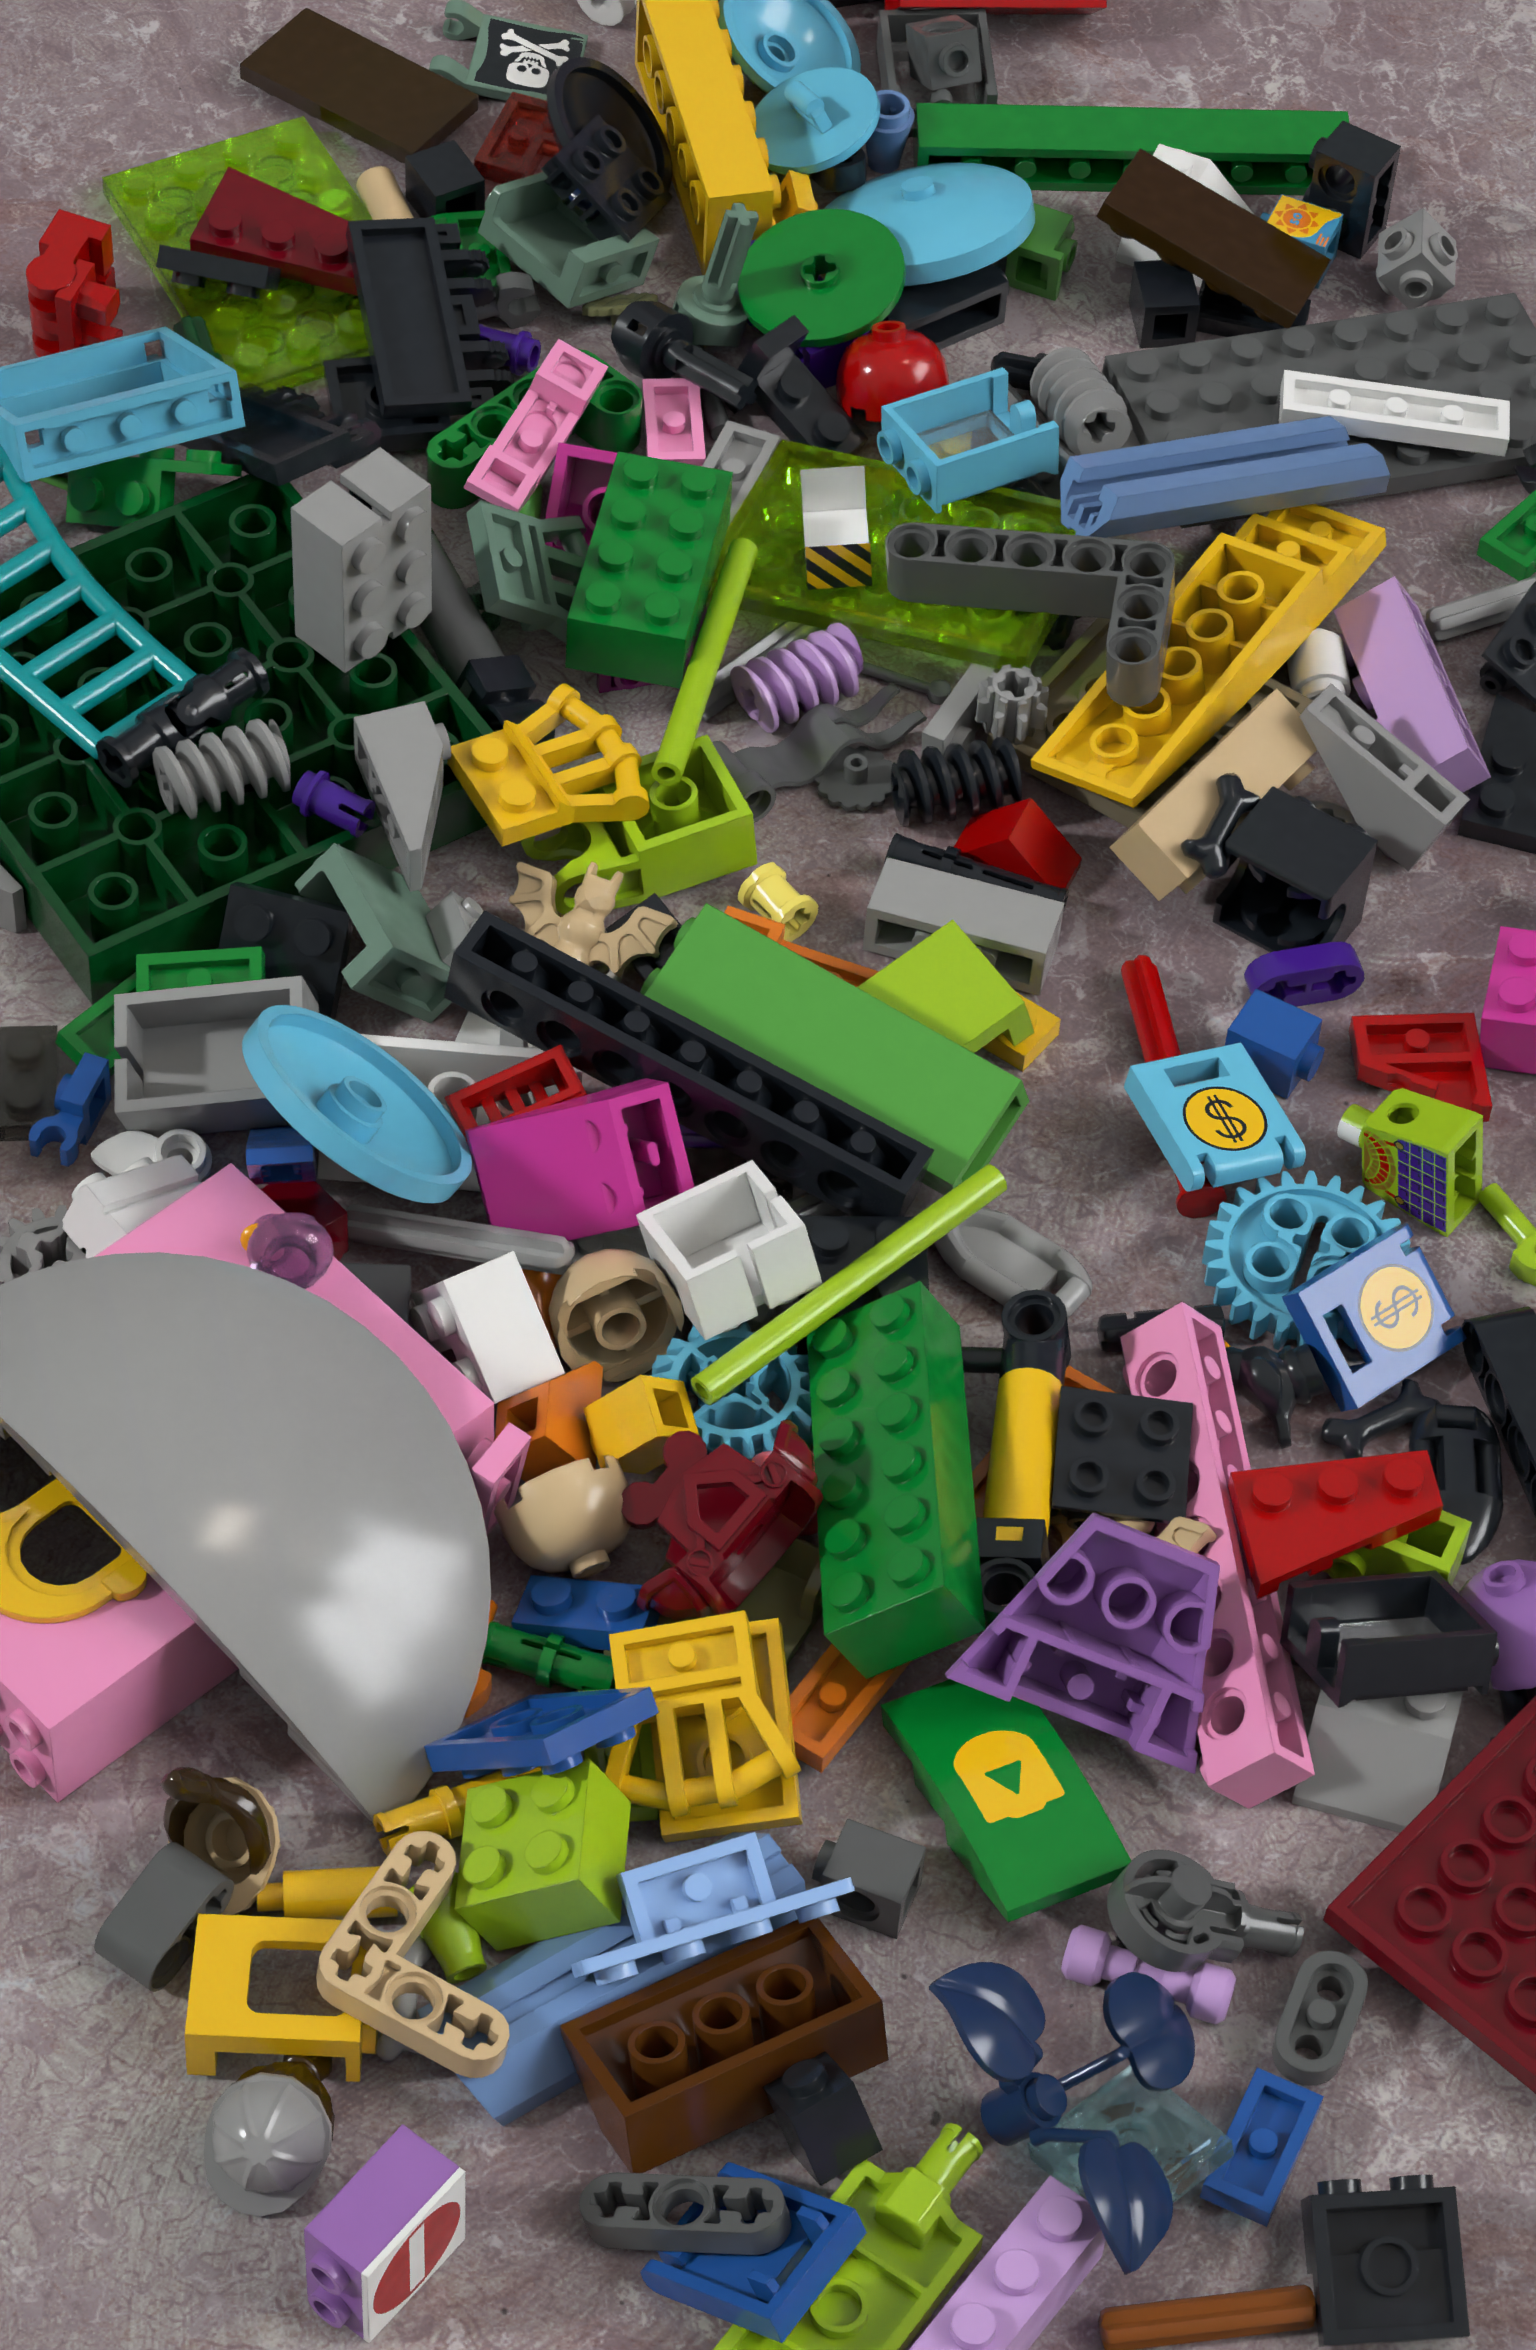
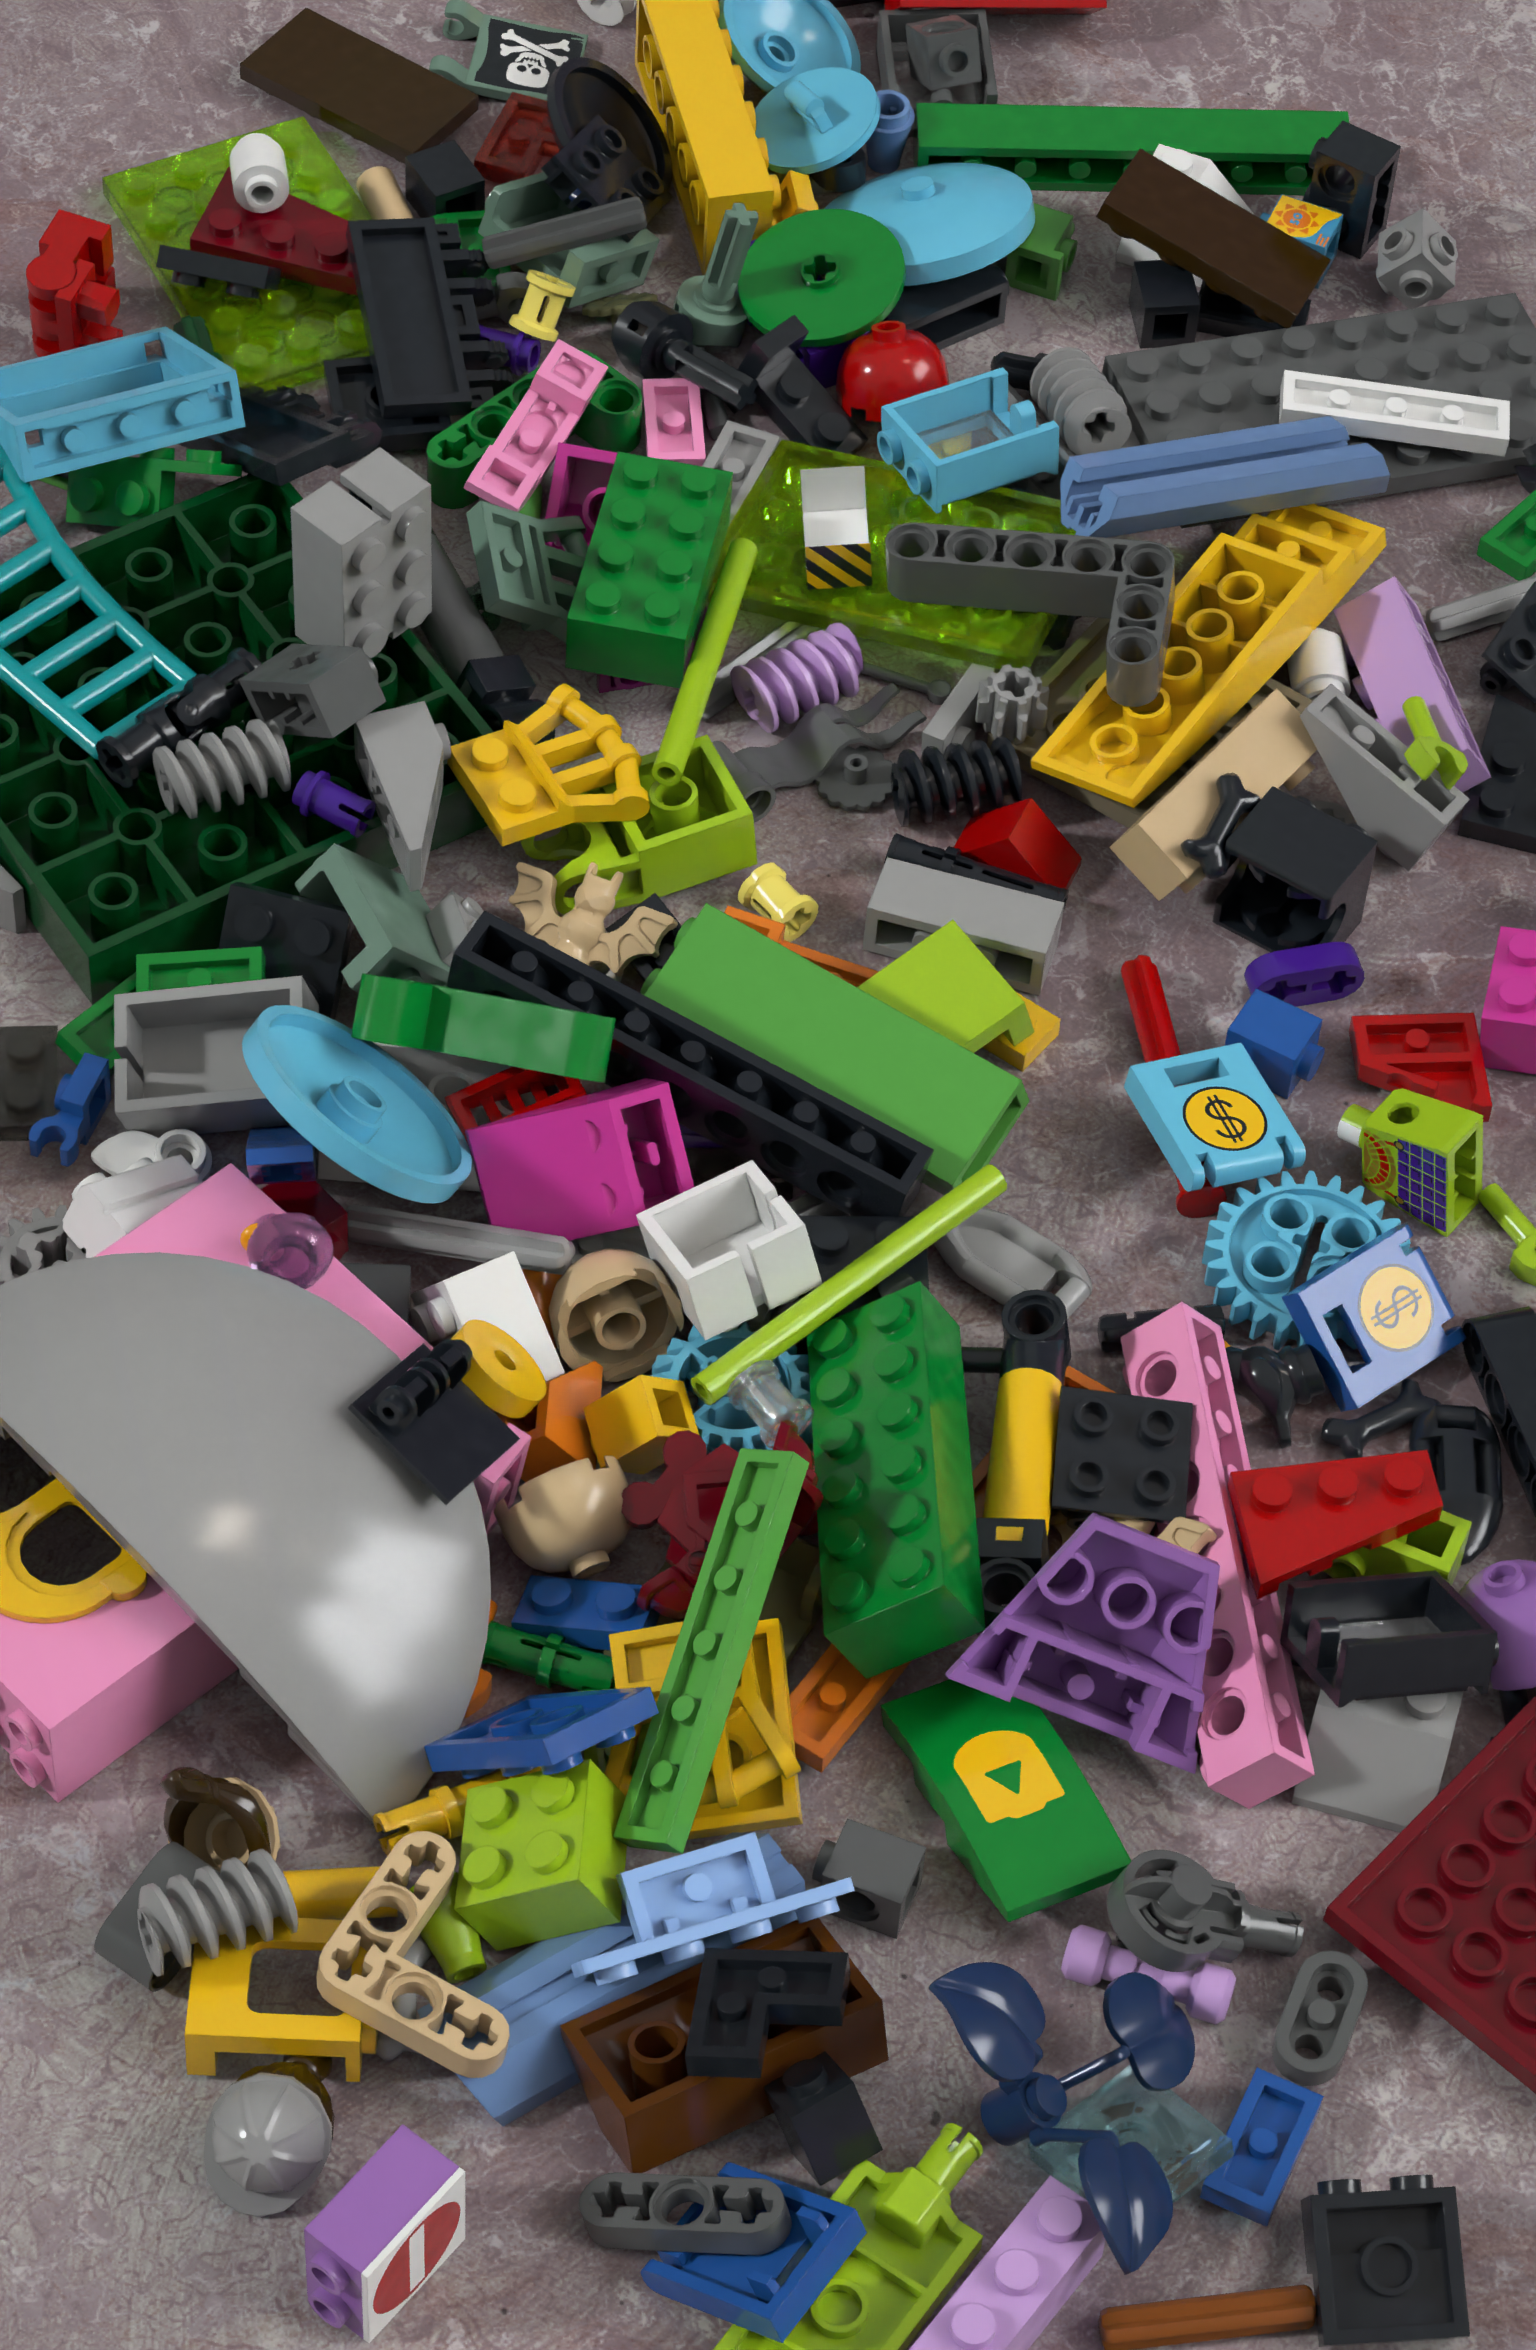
(214, 1908): none -> light grey piece
(259, 173): none -> white brick
(314, 689): none -> dark grey brick
(435, 1419): none -> black hinge
(483, 1027): none -> green beam
(501, 1370): none -> yellow piece
(539, 287): none -> light yellow bush
(564, 232): none -> dark grey axle
(711, 1650): none -> bright green plate
(751, 1989): none -> black plate
(768, 1400): none -> clear bush
(1428, 749): none -> lime bar

